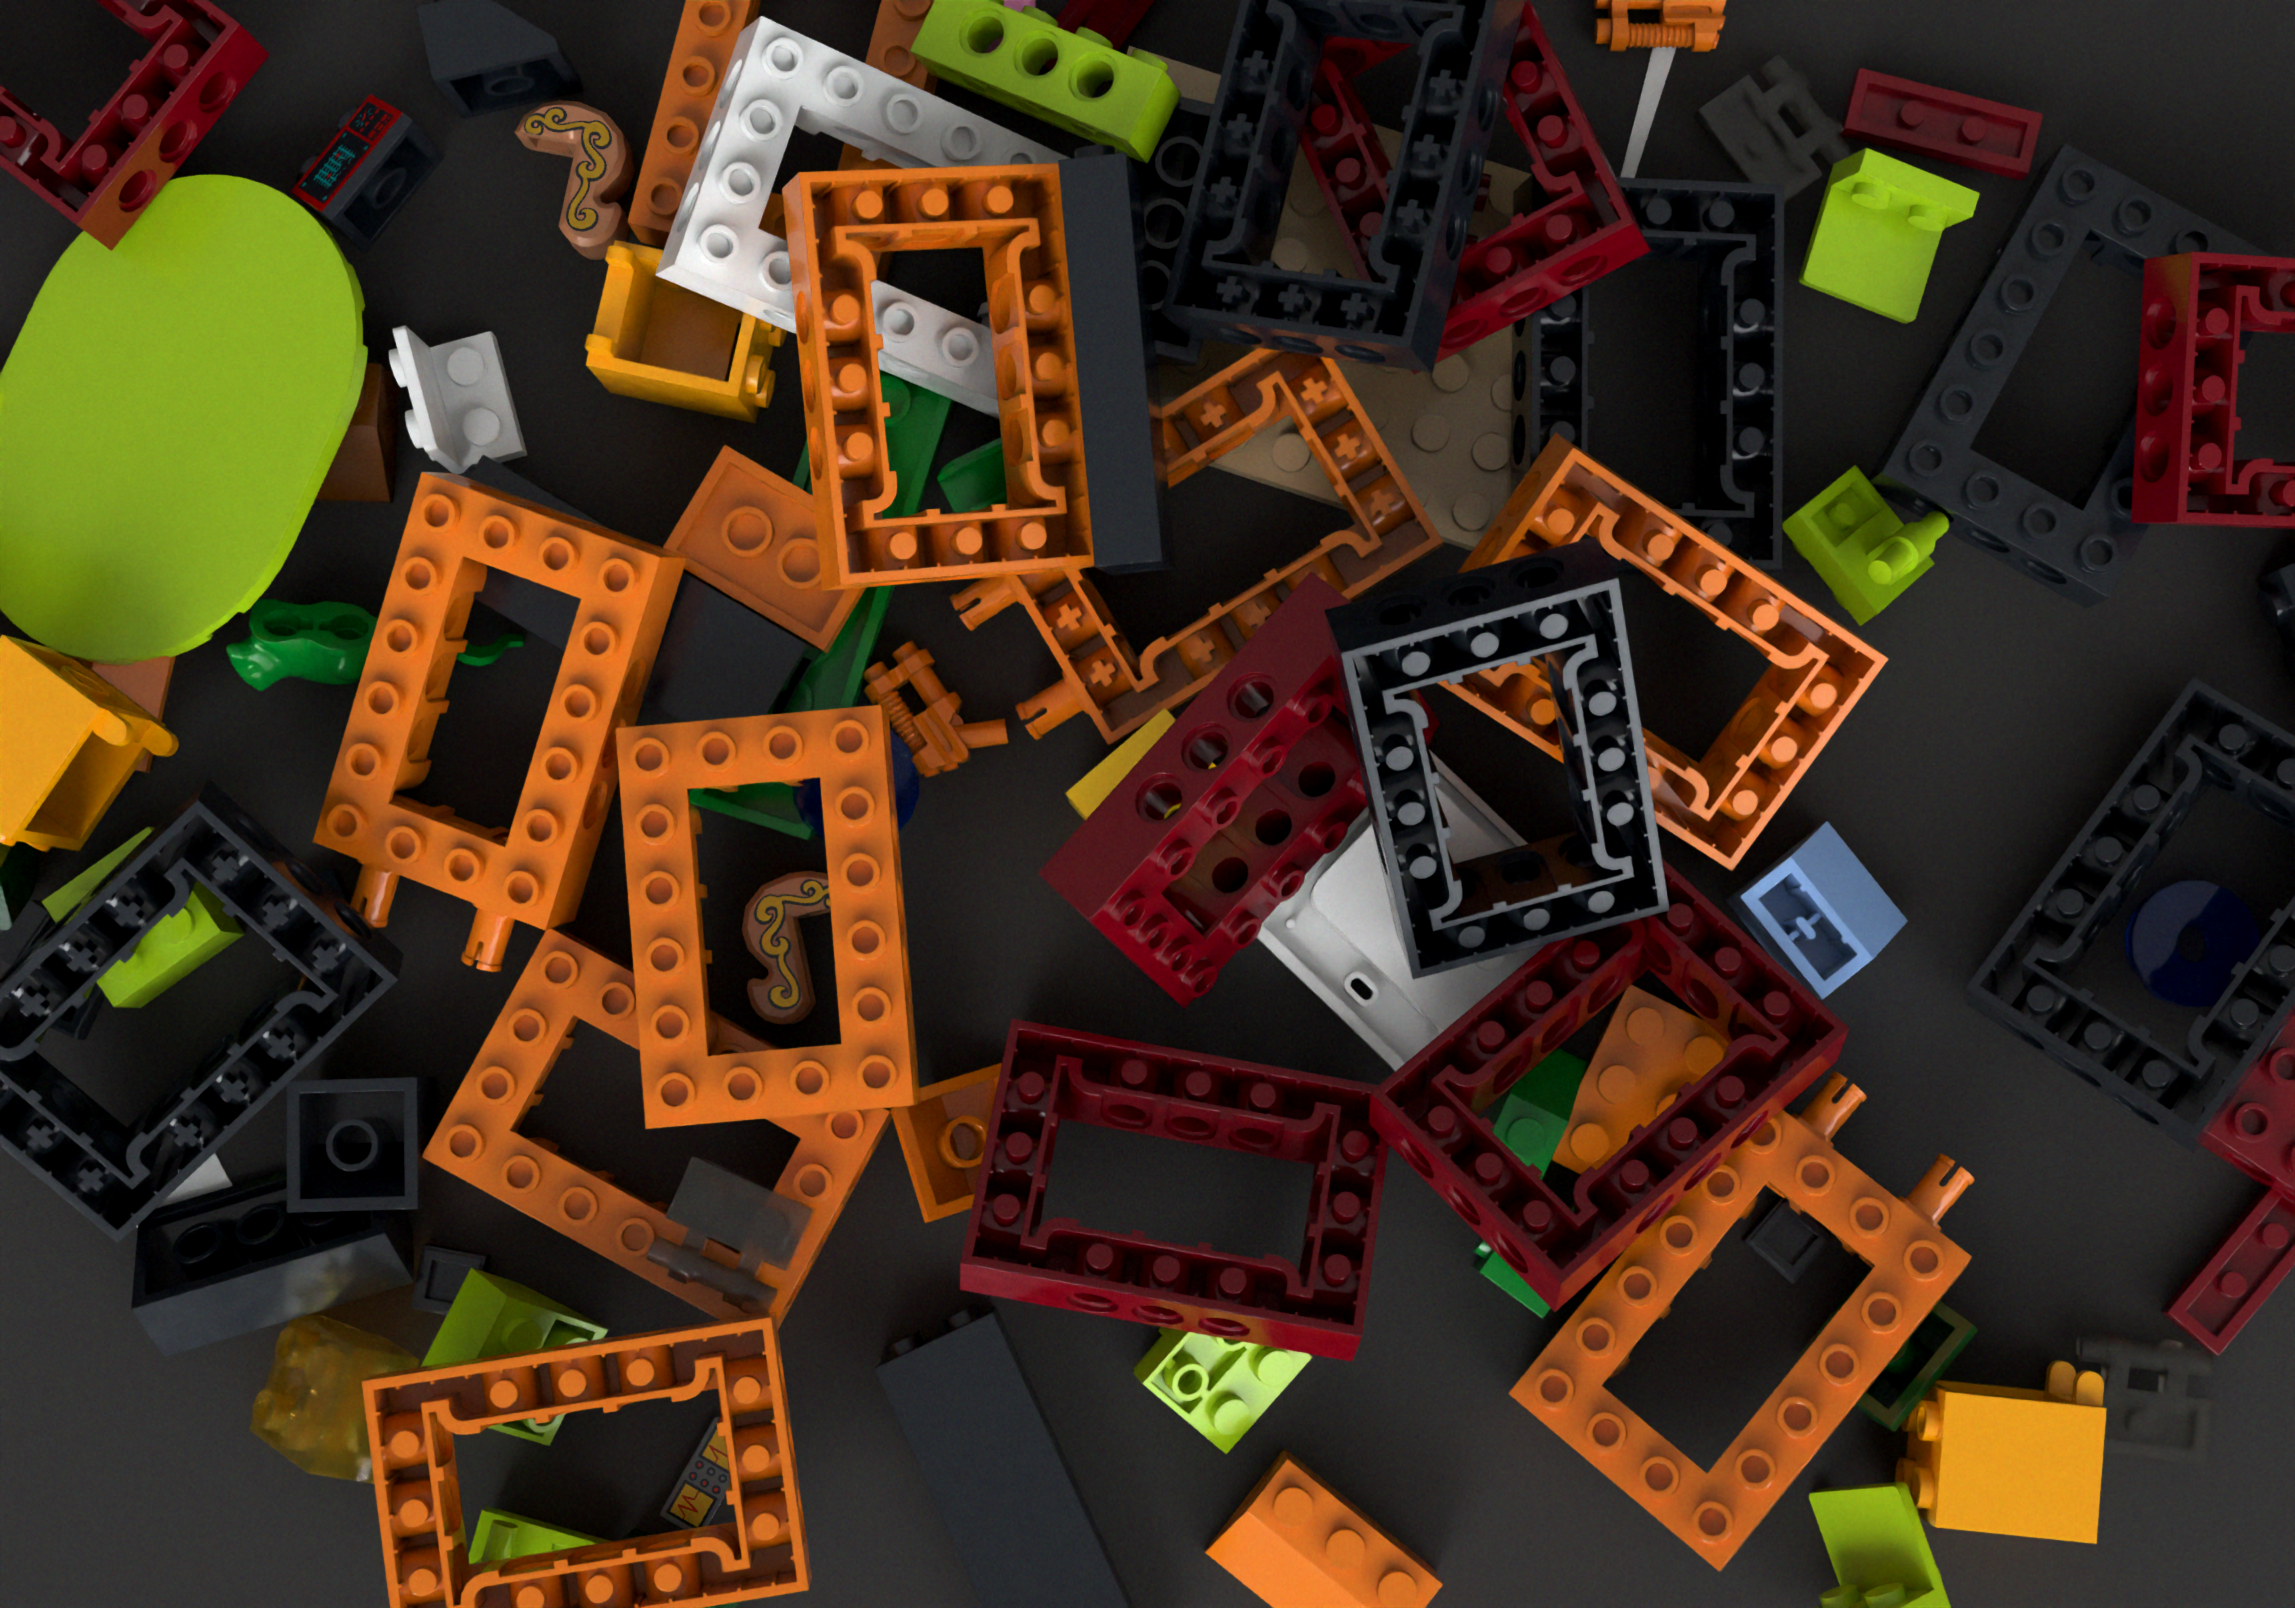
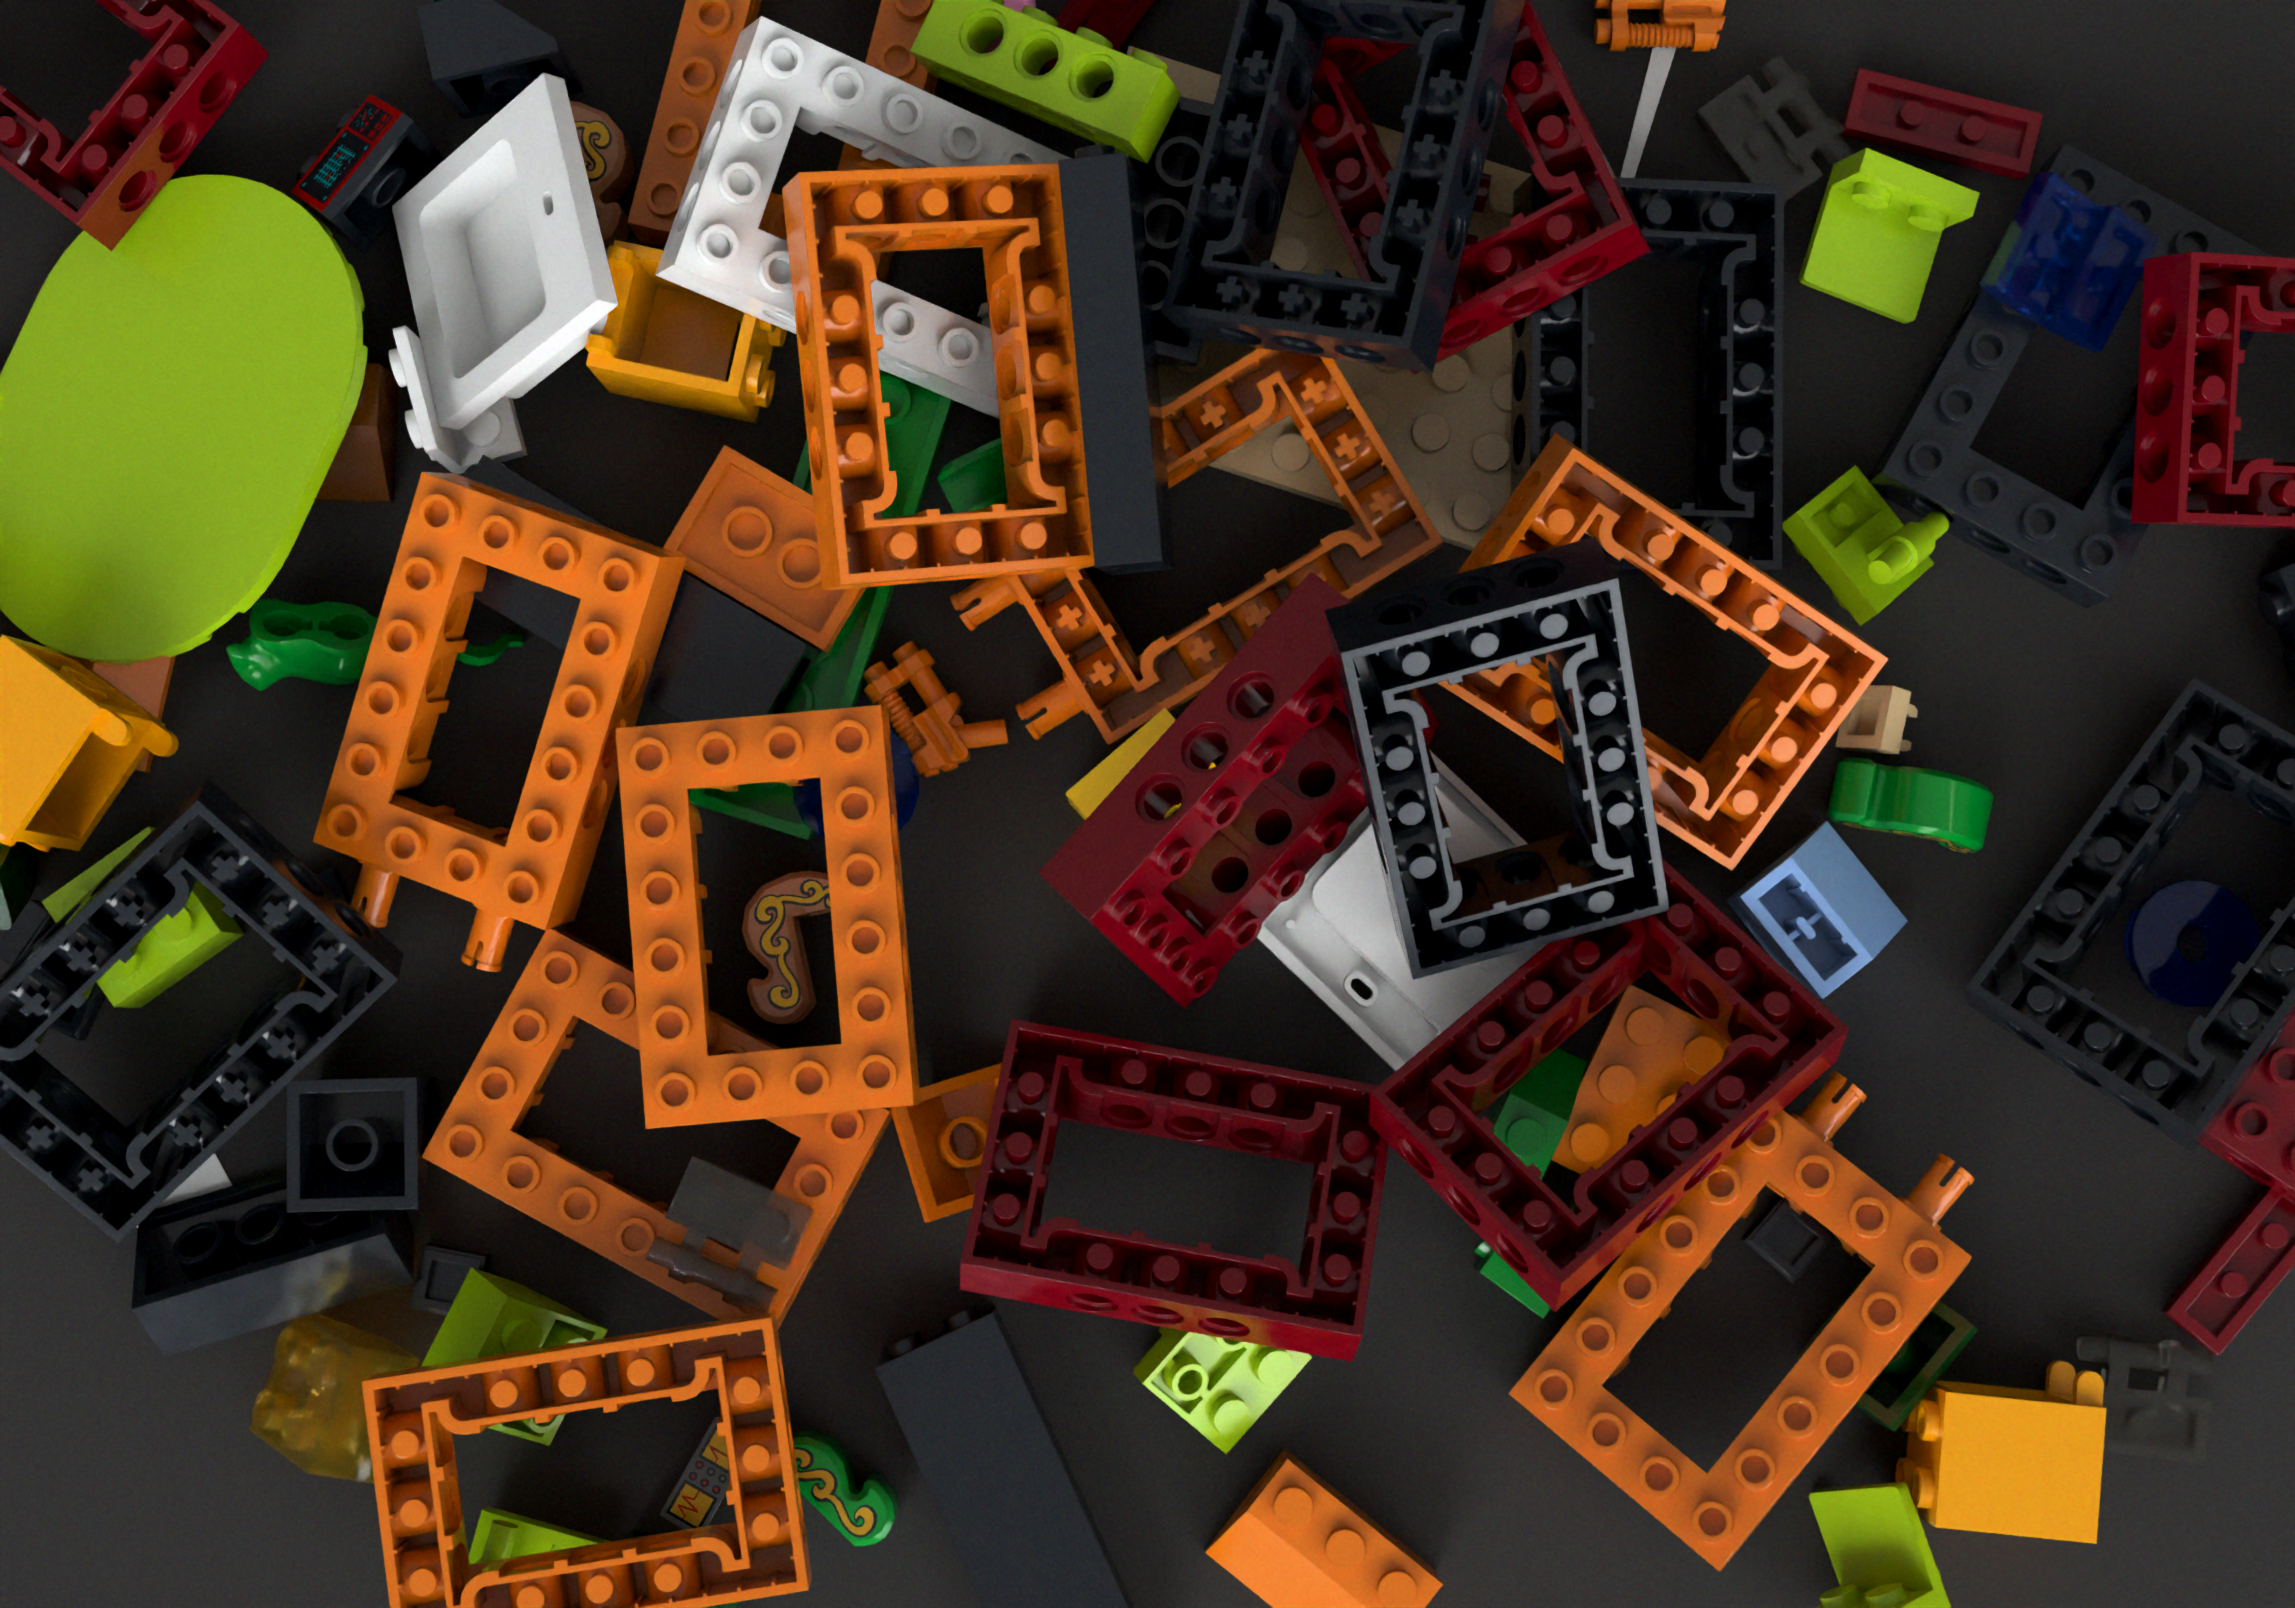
(505, 256): none -> white piece
(828, 1483): none -> green animal
(1877, 721): none -> tan tile
(1911, 803): none -> green animal
(2069, 262): none -> clear blue slope

